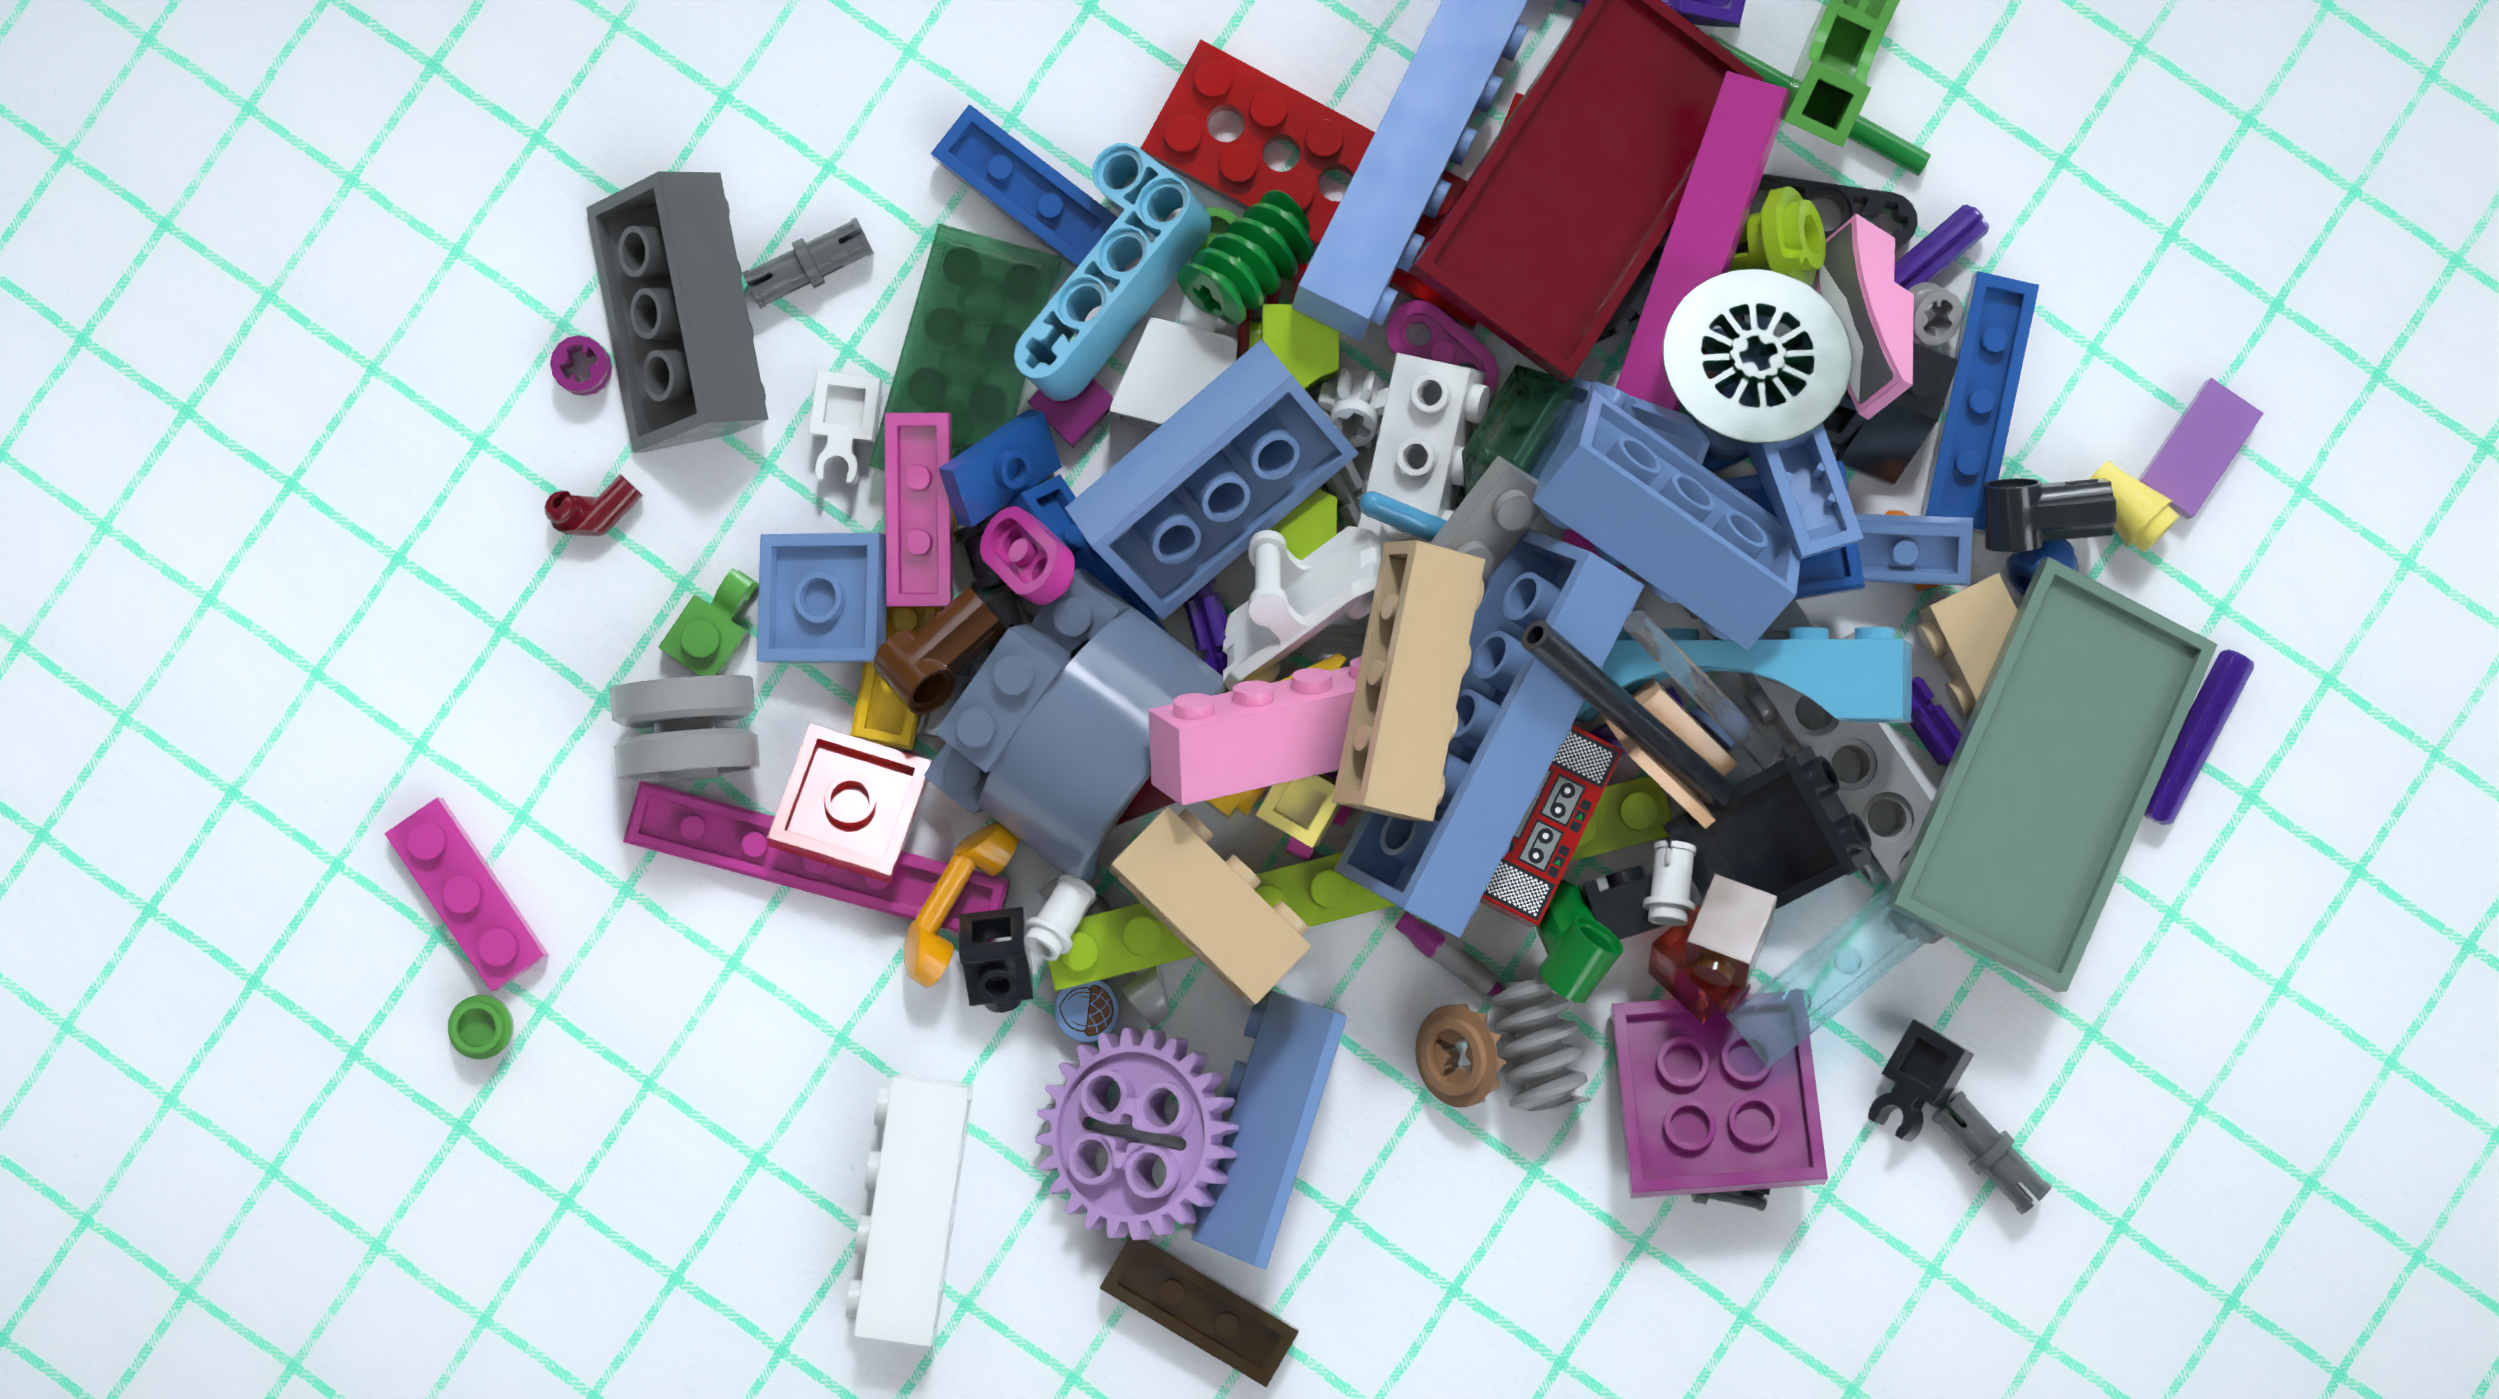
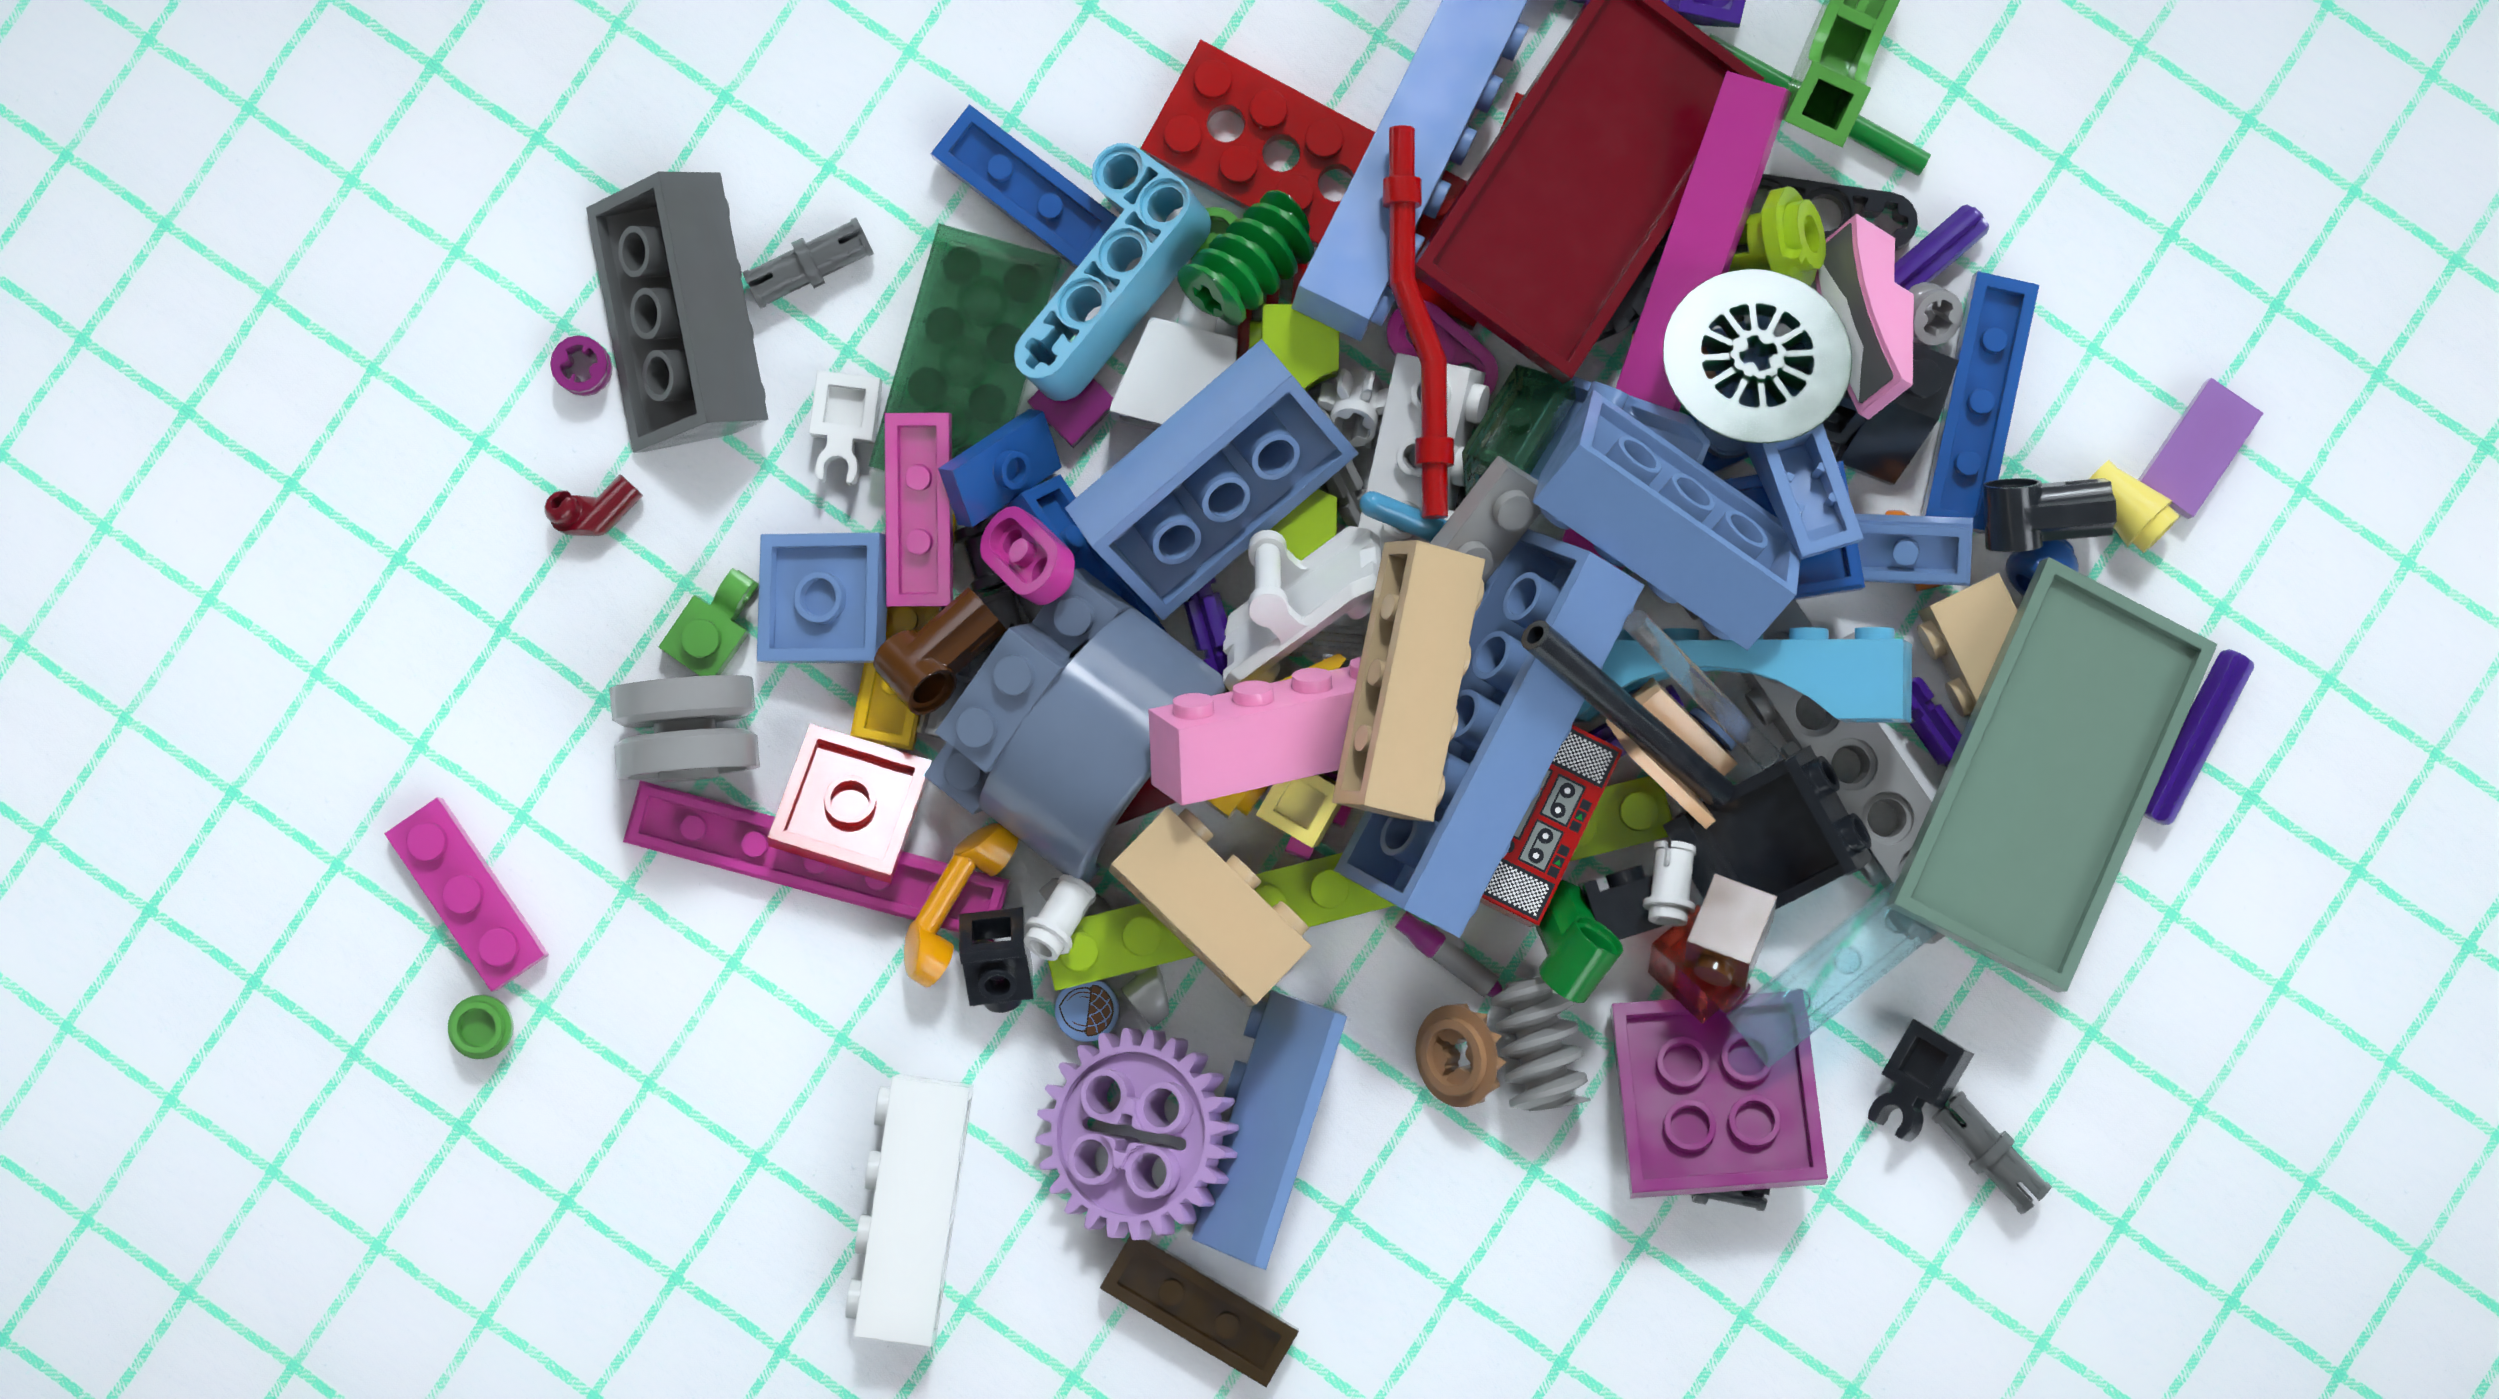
(1401, 196): none -> red bar

